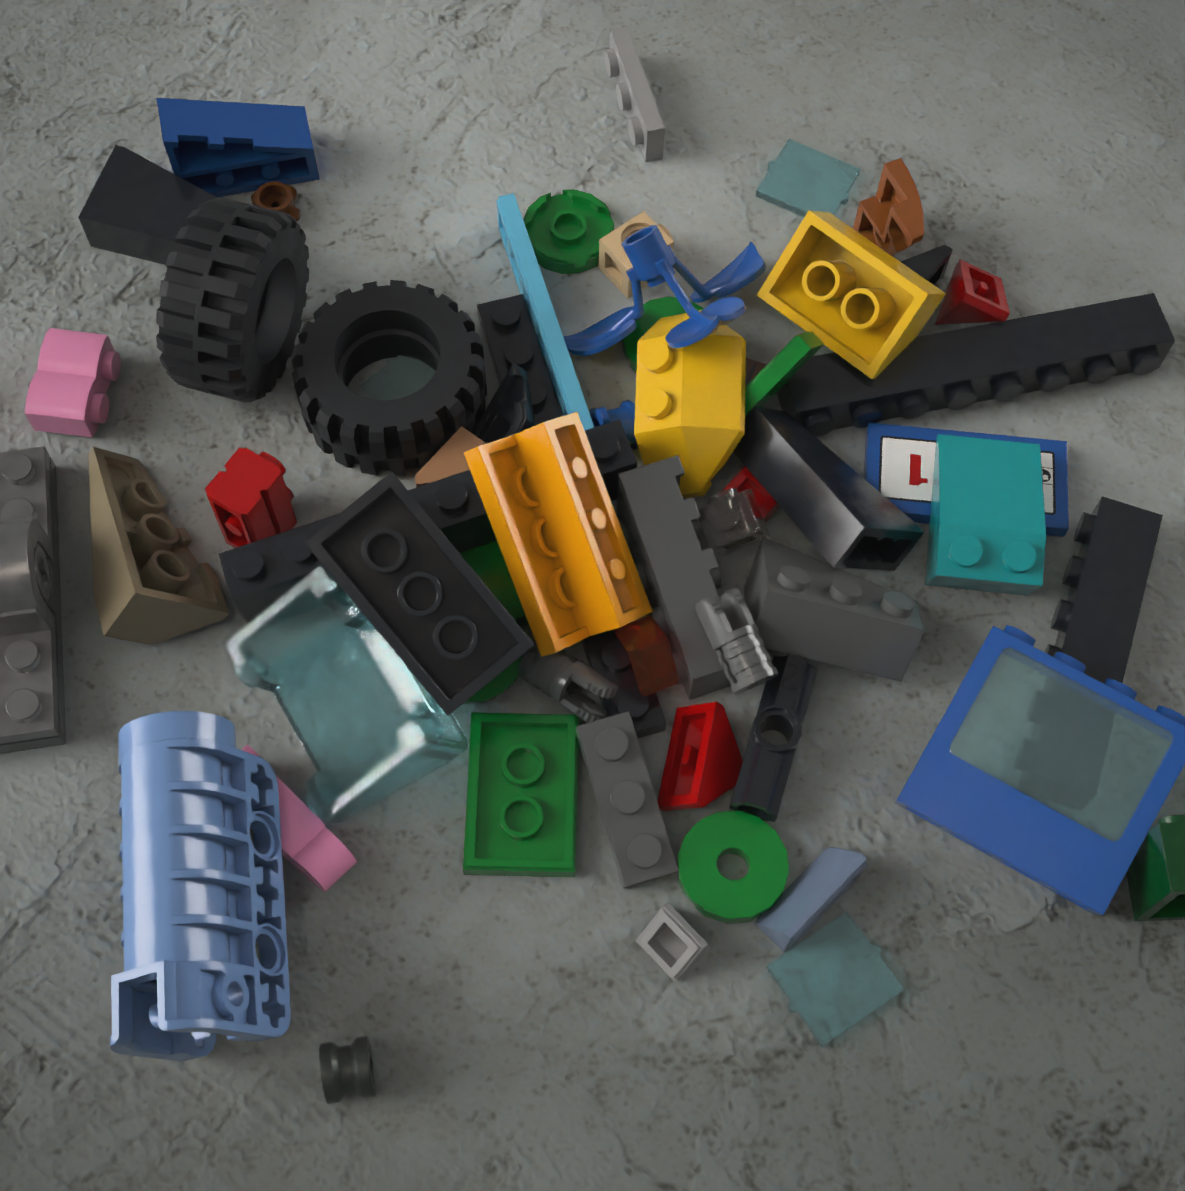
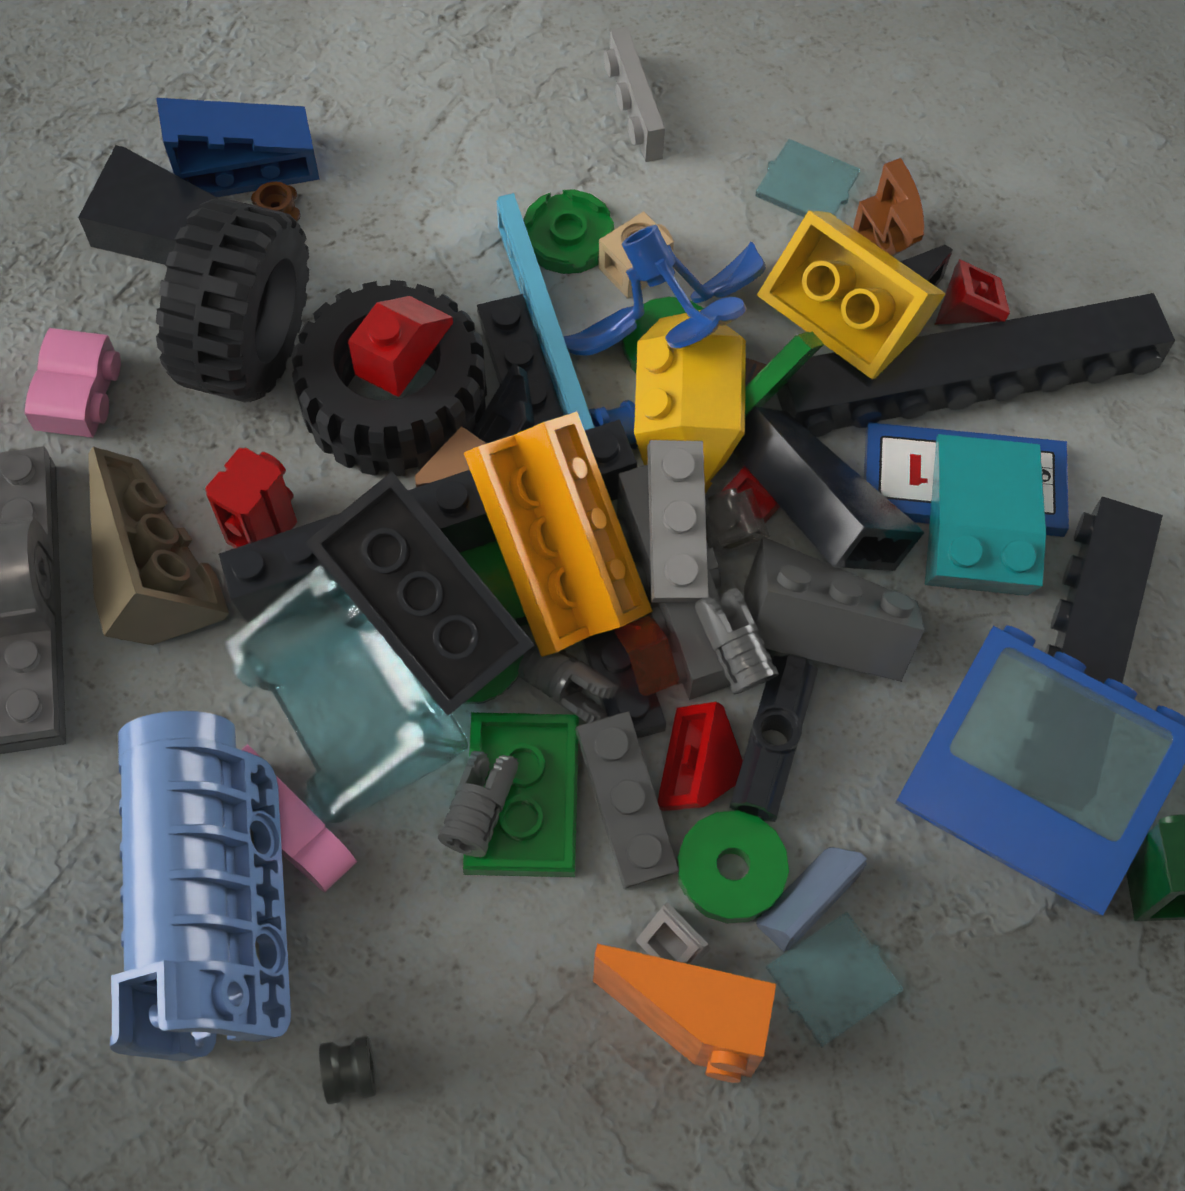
(396, 341): none -> red slope
(476, 807): none -> dark grey hinge
(677, 521): none -> light grey plate
(699, 1011): none -> orange slope

